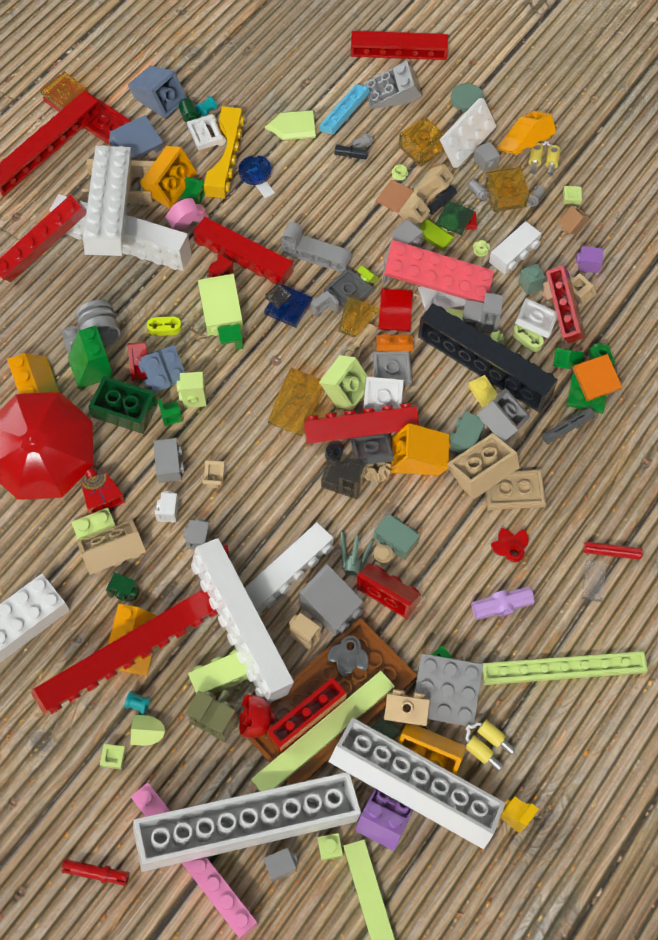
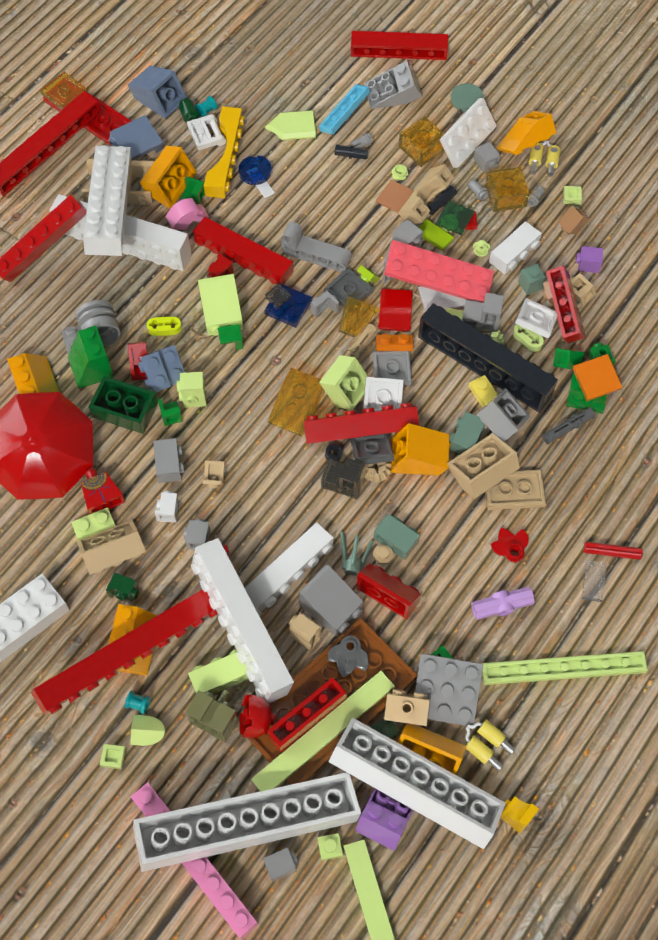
(90, 871): red pin -> none

